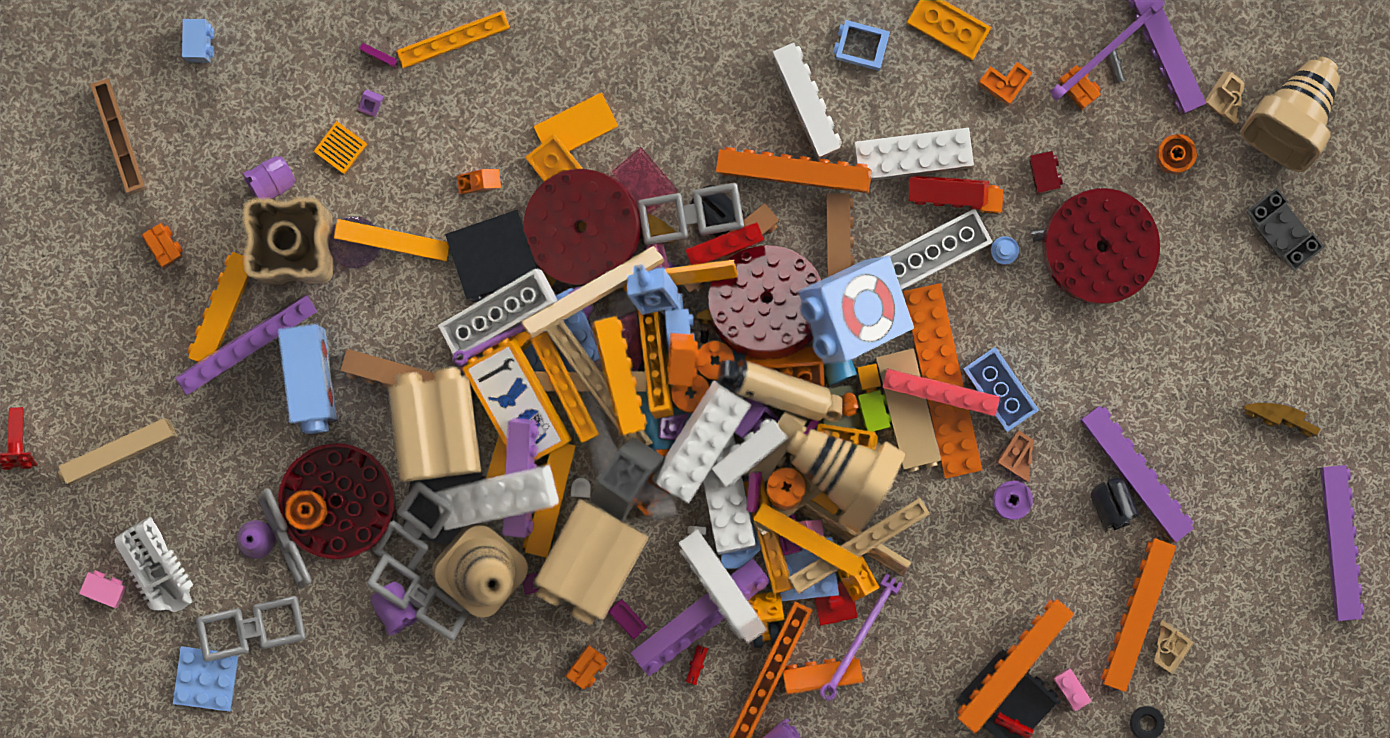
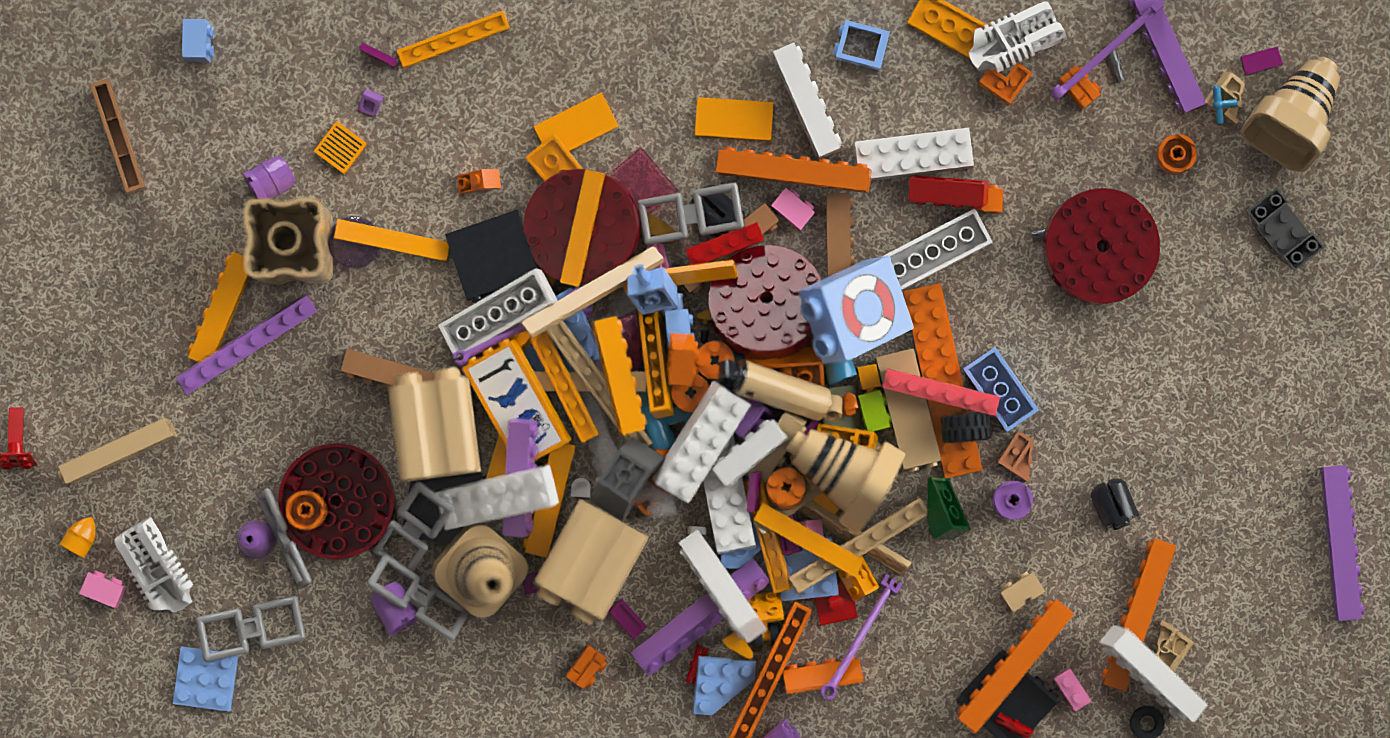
(80, 537): none -> light orange helmet
(162, 245): orange brick -> none
(308, 377): light blue brick -> none
(582, 228): none -> light orange tile
(671, 426): medium lavender piece -> none
(720, 681): none -> light blue plate
(734, 119): none -> light orange tile
(740, 646): none -> light orange tile
(793, 209): none -> bright pink brick
(944, 510): none -> dark green slope
(965, 428): none -> black tyre
(1004, 250): light blue plate -> none
(1010, 38): none -> white connector
(1026, 587): none -> tan brick
(1045, 172): dark red brick -> none
(1136, 473): medium lavender brick -> none
(1152, 673): none -> white brick
(1218, 104): none -> dark azure piece
(1261, 60): none -> magenta tile
(1275, 413): pearl gold slope -> none

